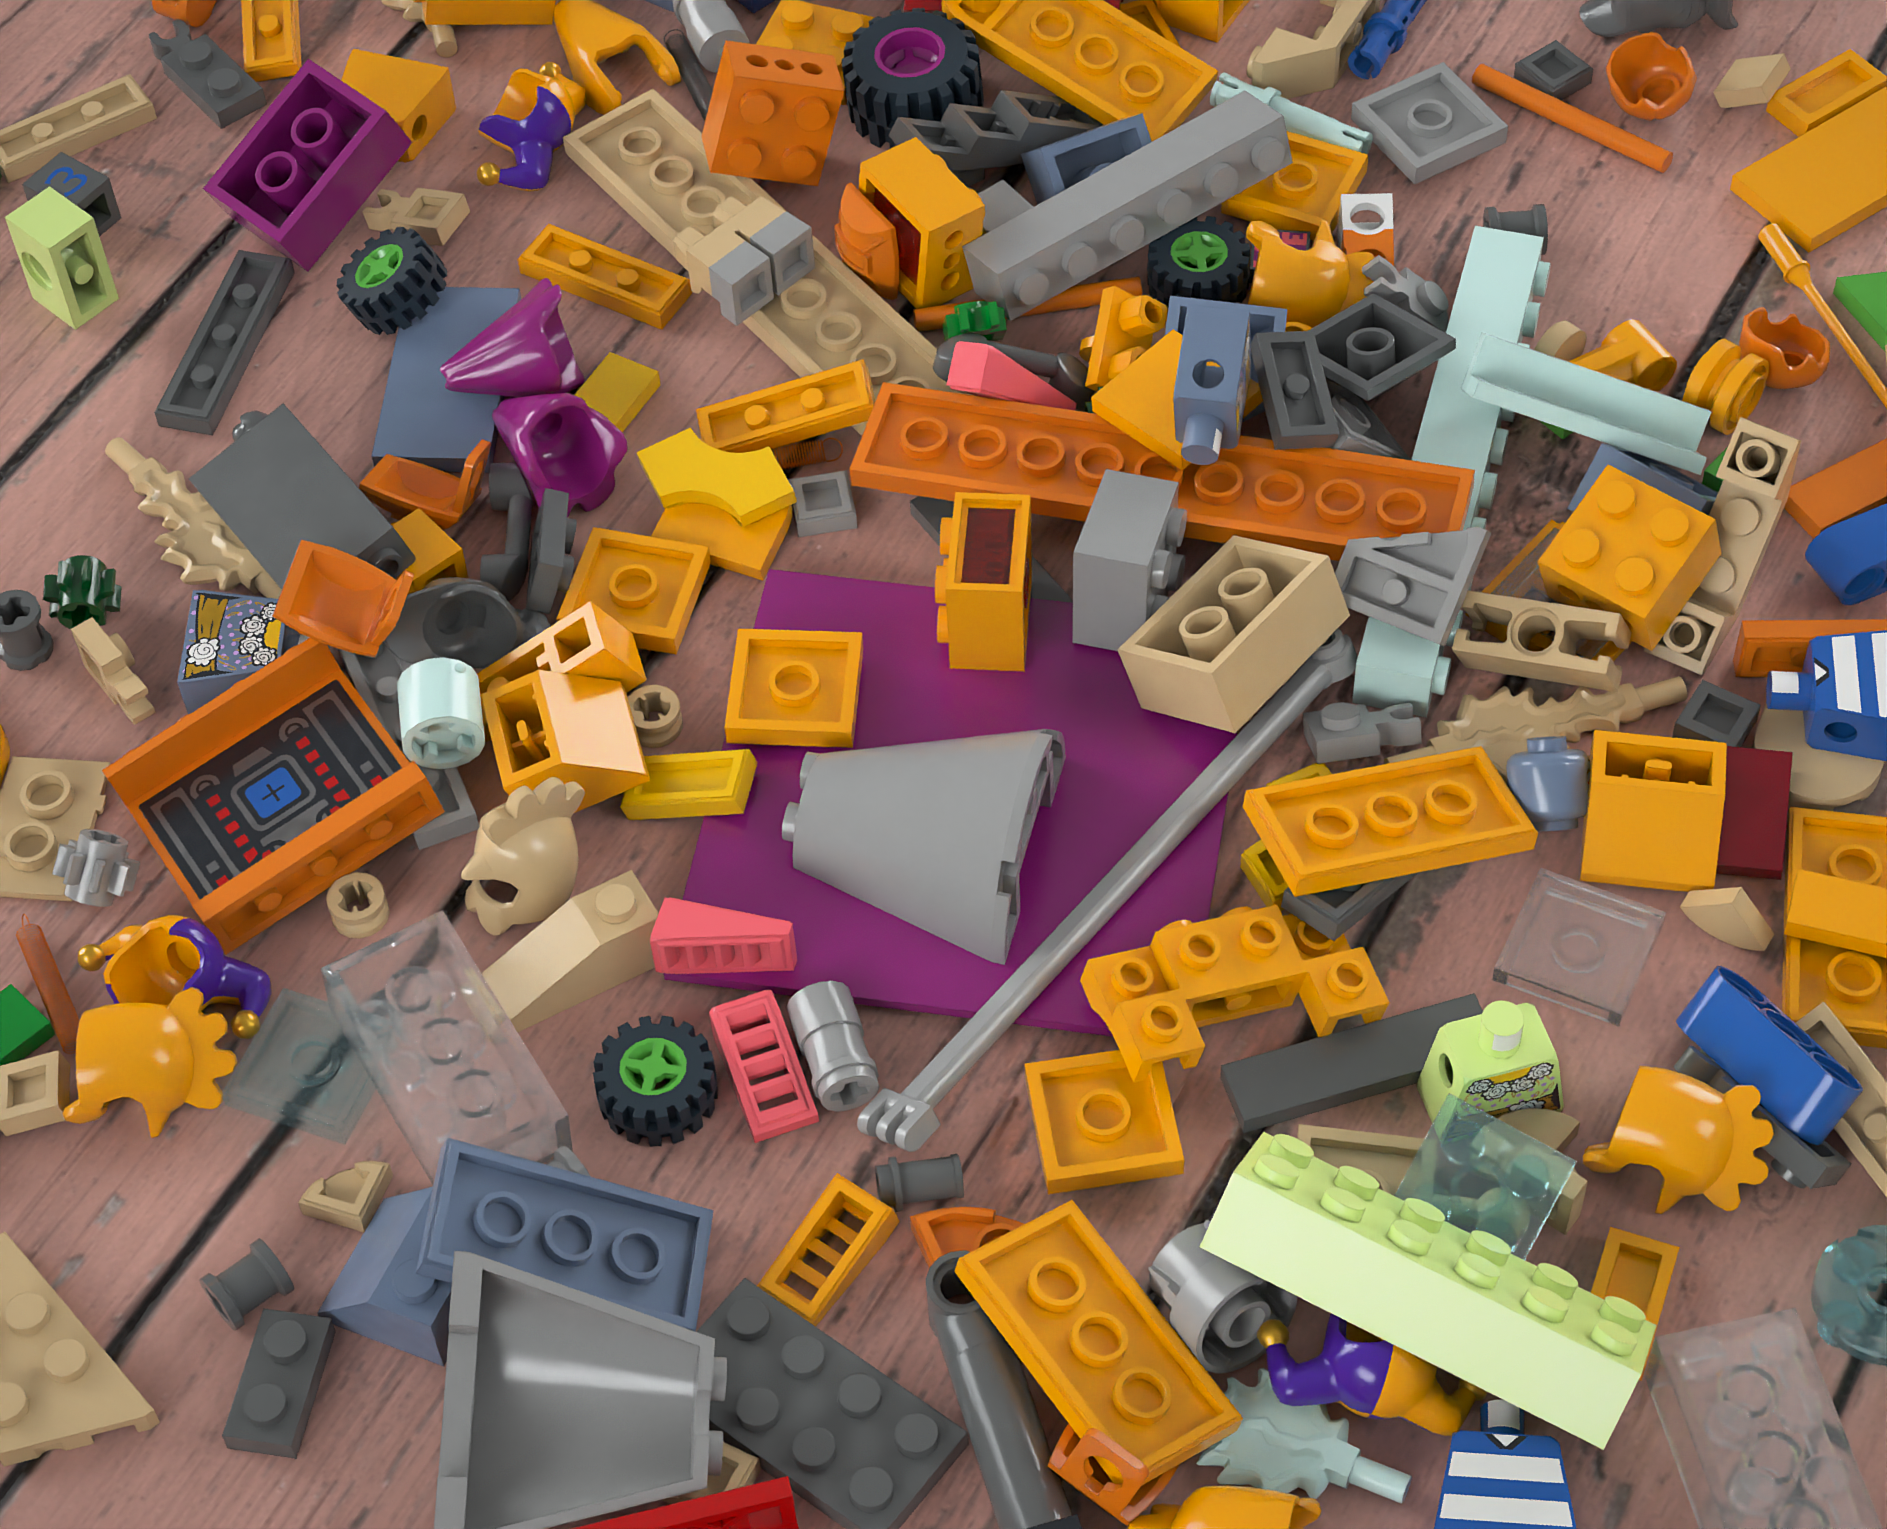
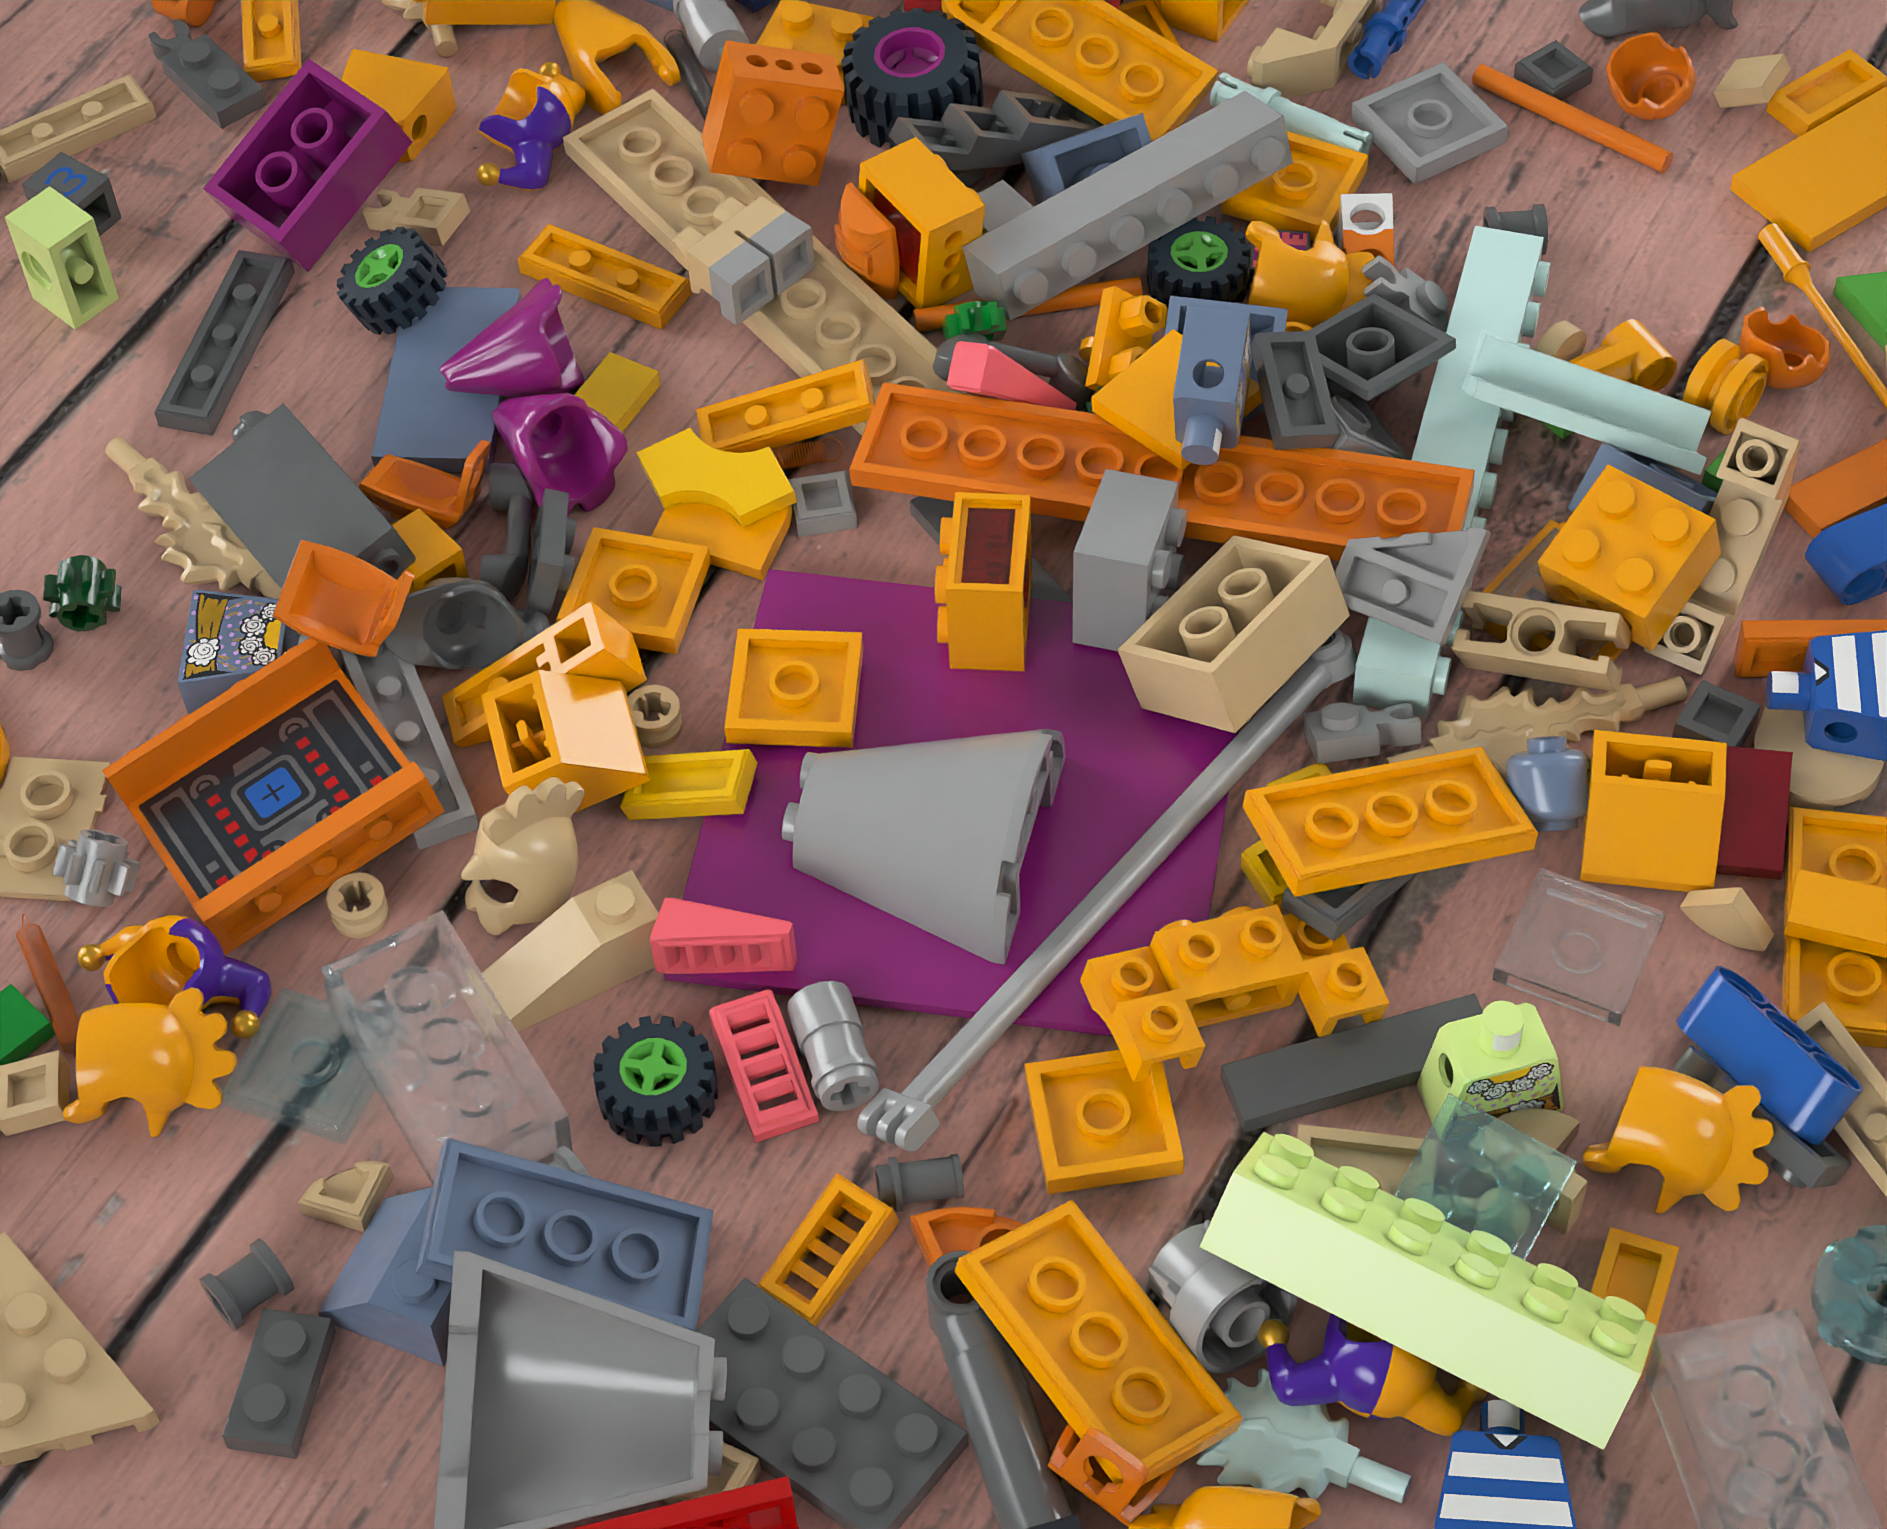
(109, 664): tan plate -> none
(440, 713): light aqua piece -> none

